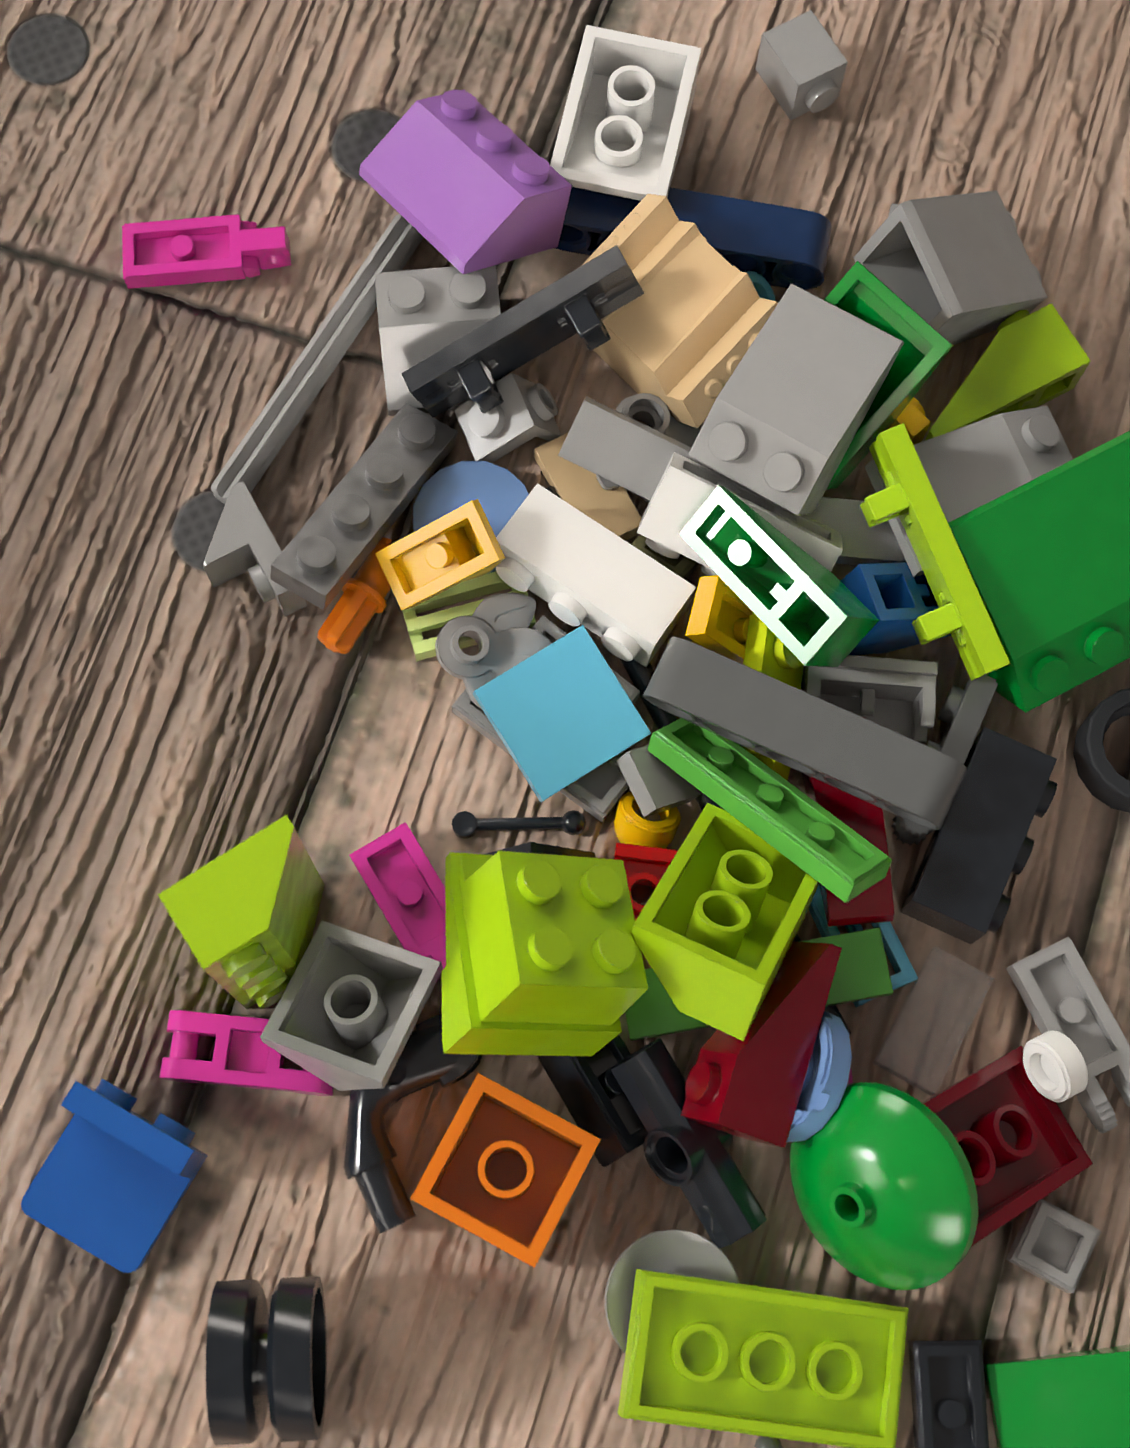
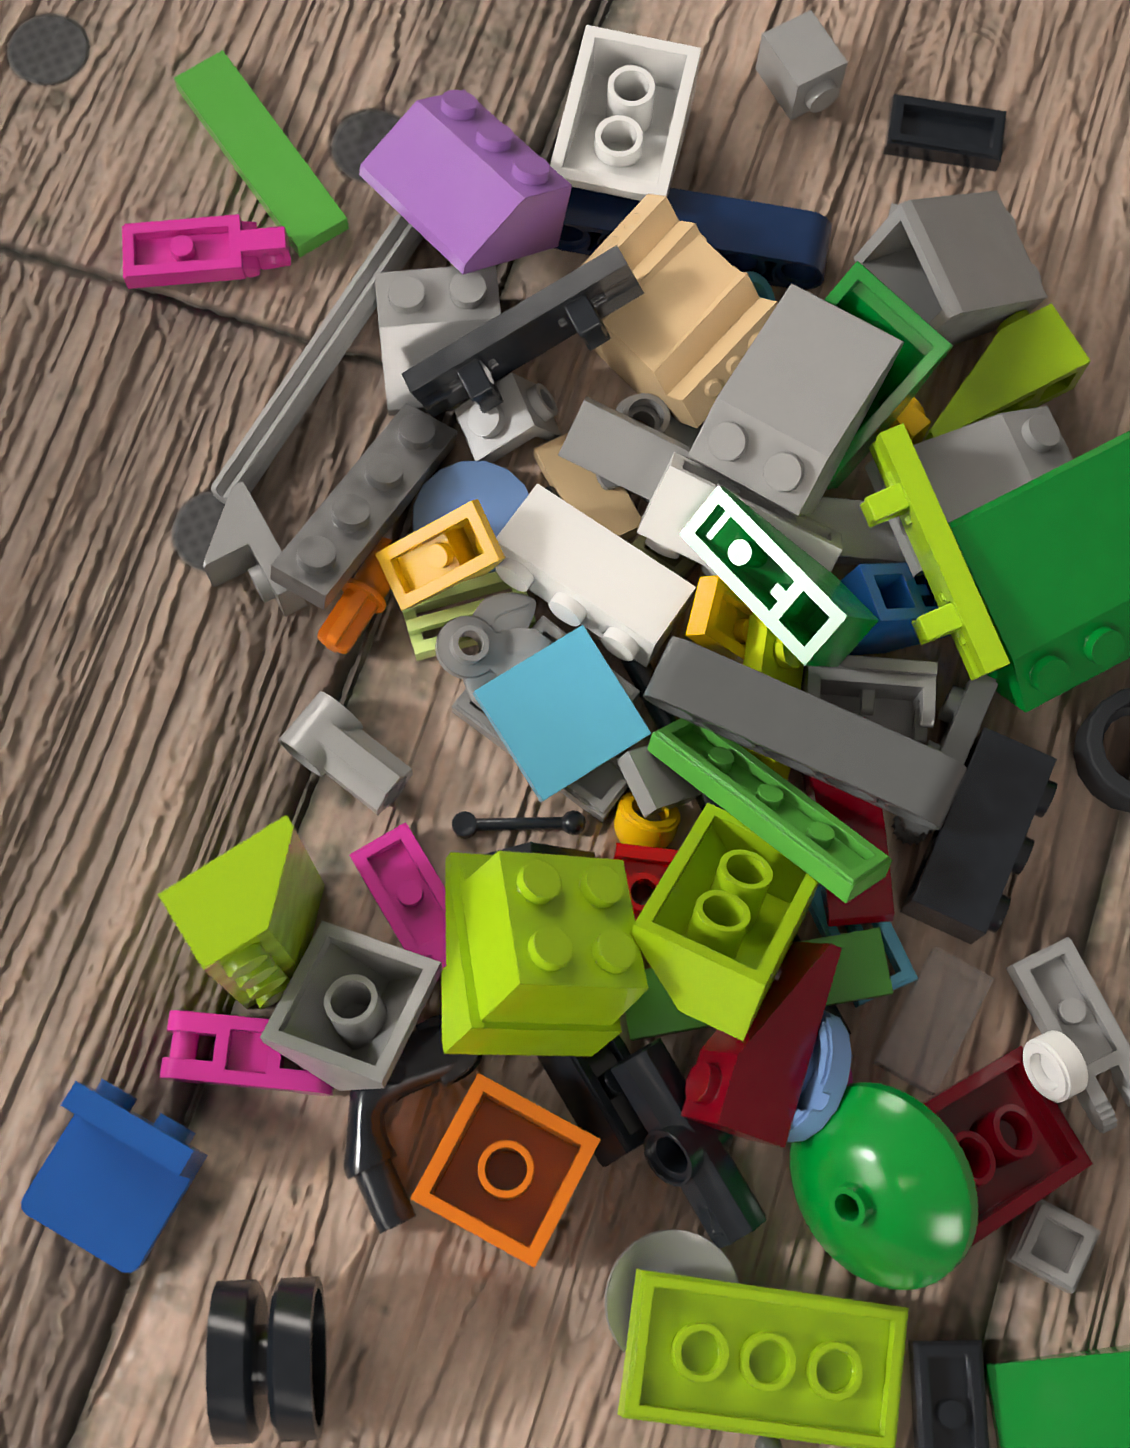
(261, 153): none -> bright green tile
(332, 743): none -> light grey piece
(945, 132): none -> black tile

